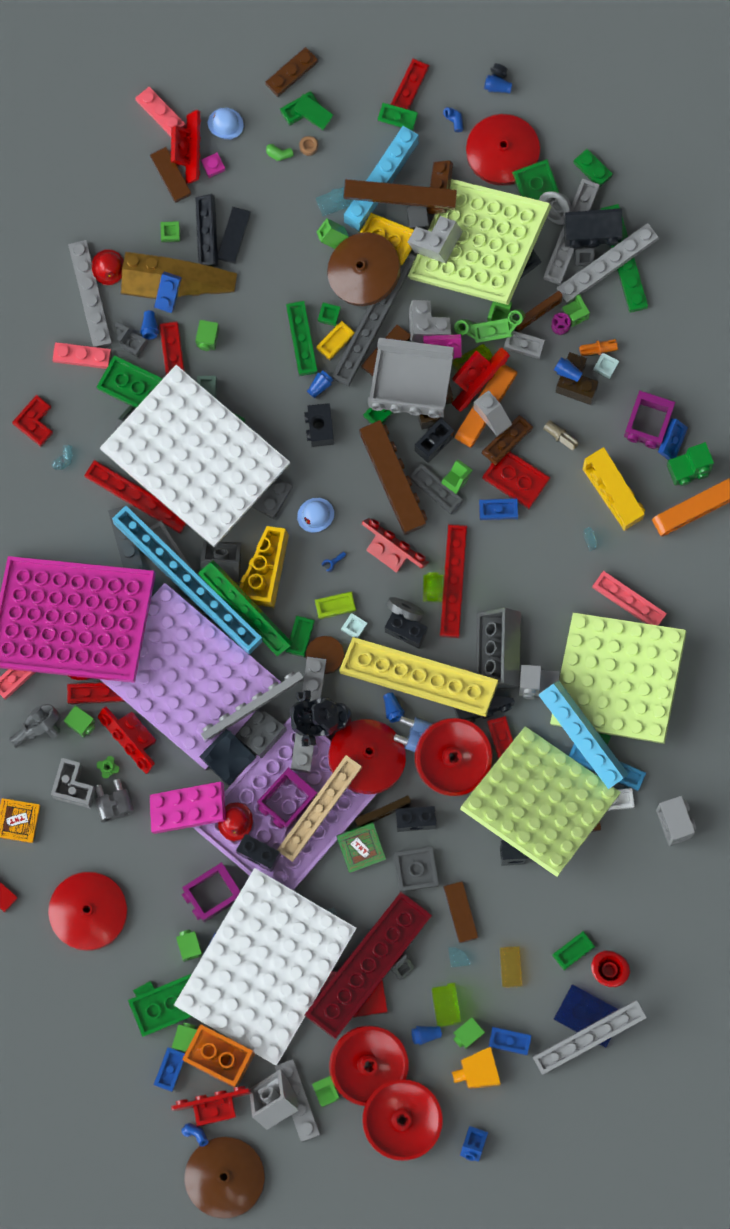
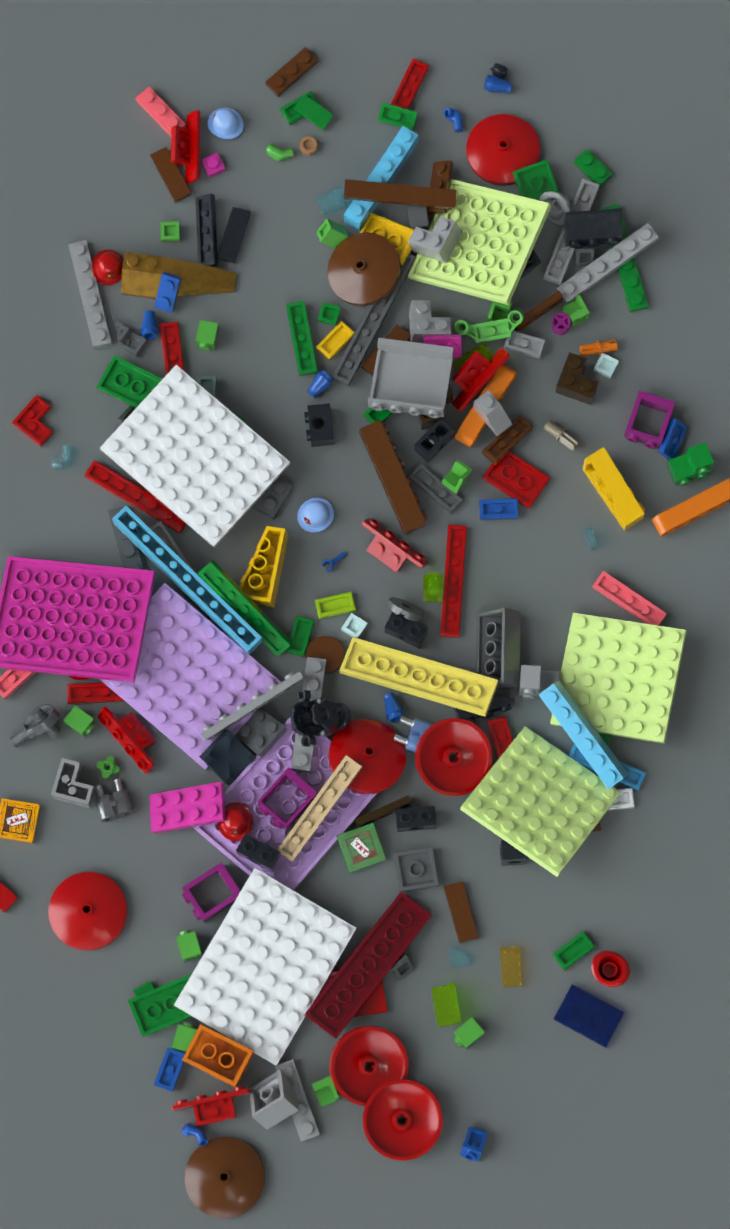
(81, 355): coral plate -> none
(226, 555): dark grey slope -> none
(425, 1034): blue cone -> none
(478, 1070): light orange torso -> none
(509, 1041): blue plate -> none
(567, 369): blue cone -> none
(589, 1037): light grey plate -> none
(675, 820): light grey brick -> none

